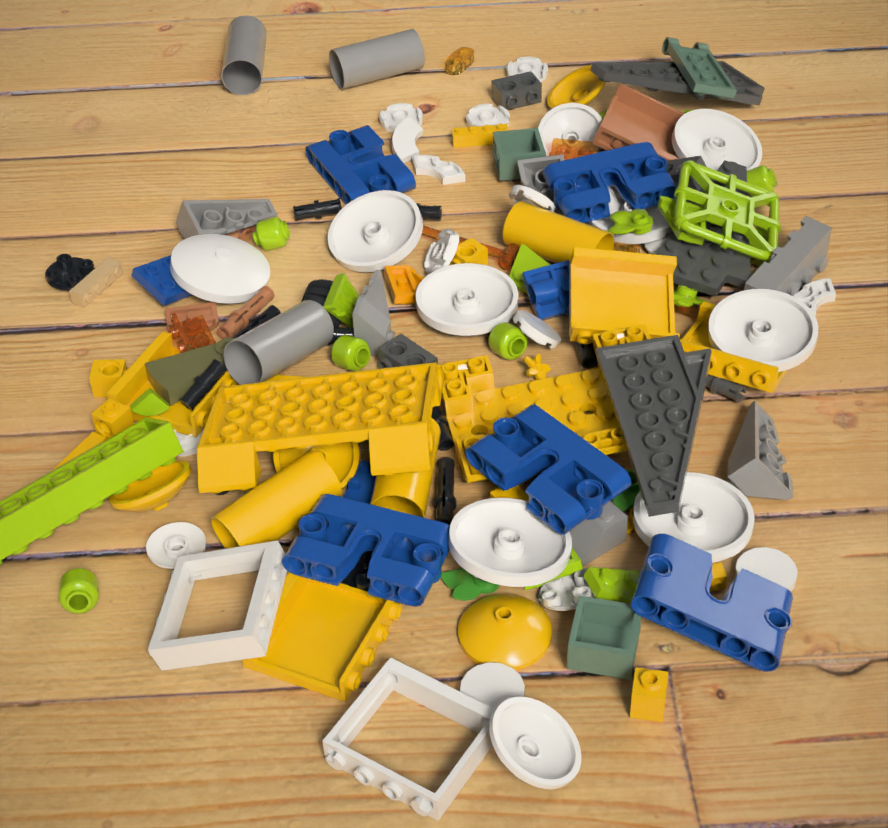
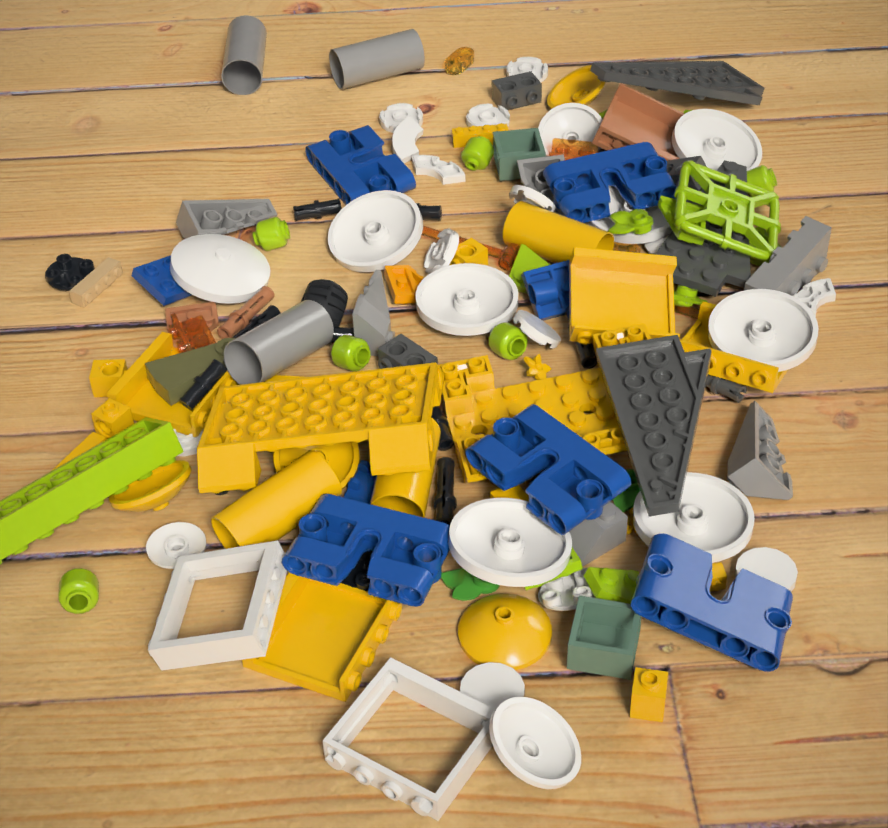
(149, 404): lime tile -> none
(341, 299): lime wing -> none
(477, 153): none -> lime head
(699, 69): sand green hinge -> none

